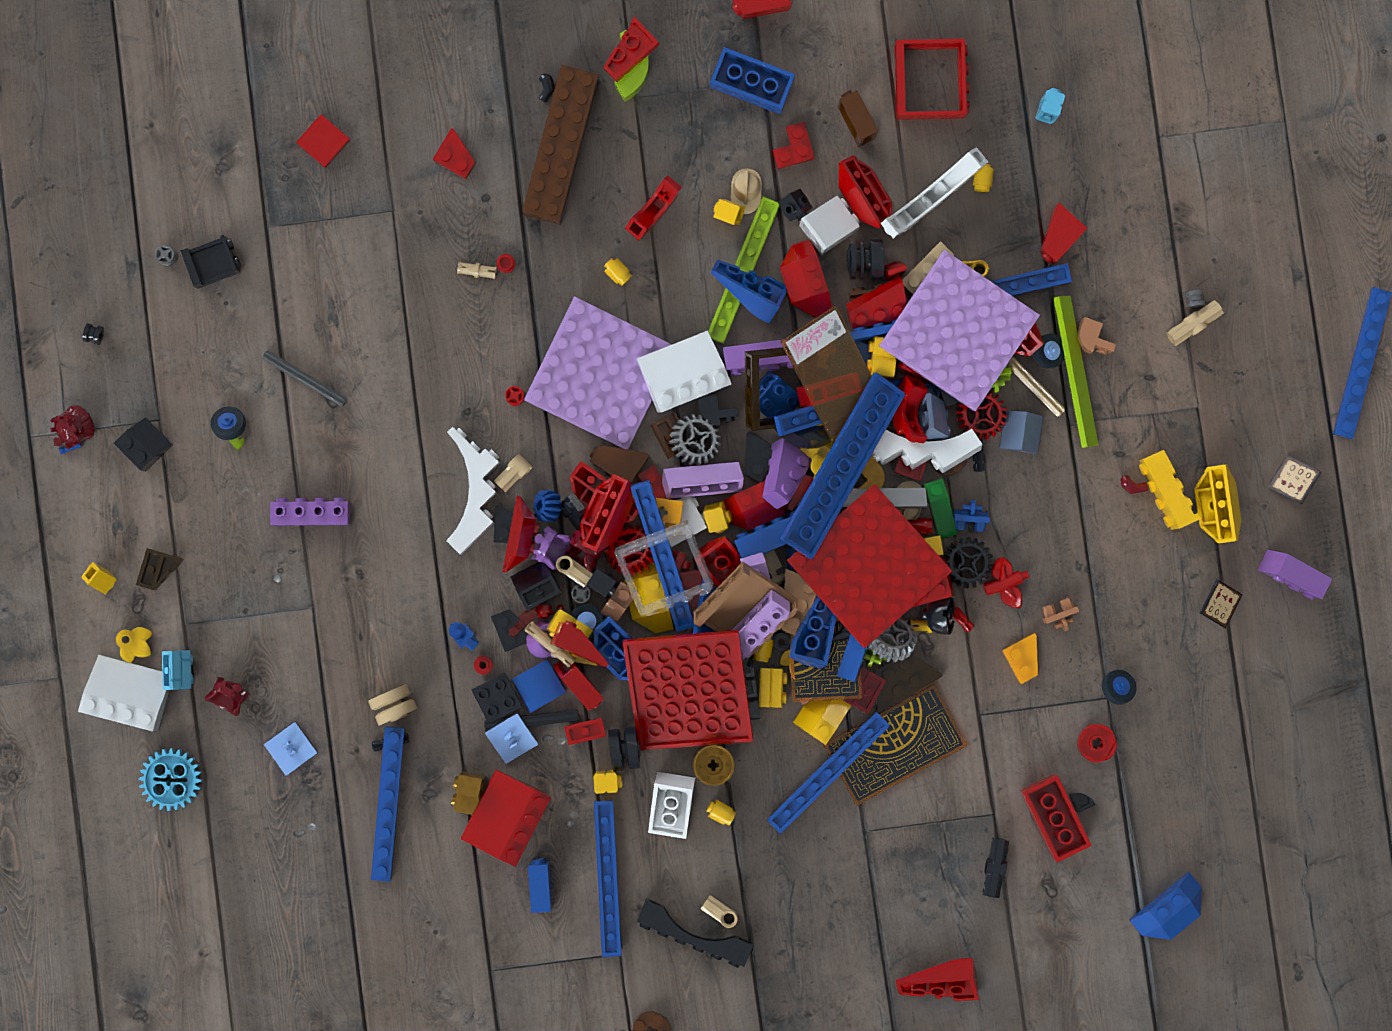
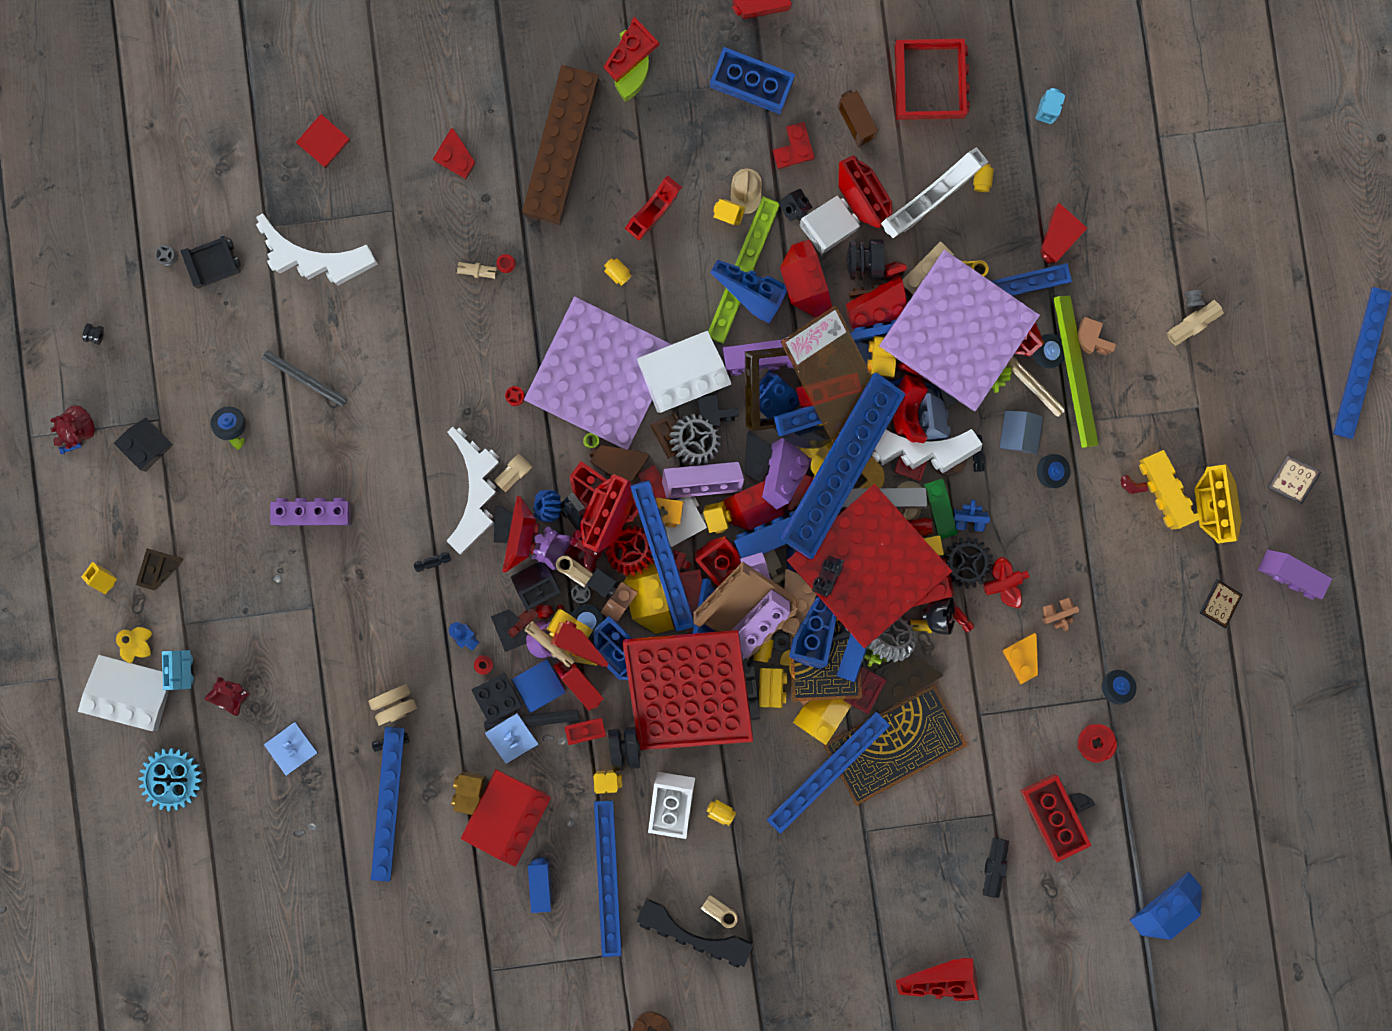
(339, 265): none -> white arch
(432, 562): none -> black axle
(548, 85): black arm -> none
(594, 440): none -> lime hinge
(651, 540): clear window -> none
(721, 773): pearl gold wheel -> none
(830, 570): none -> black hinge
(988, 420): red gear -> none
(1053, 471): none -> black wheel

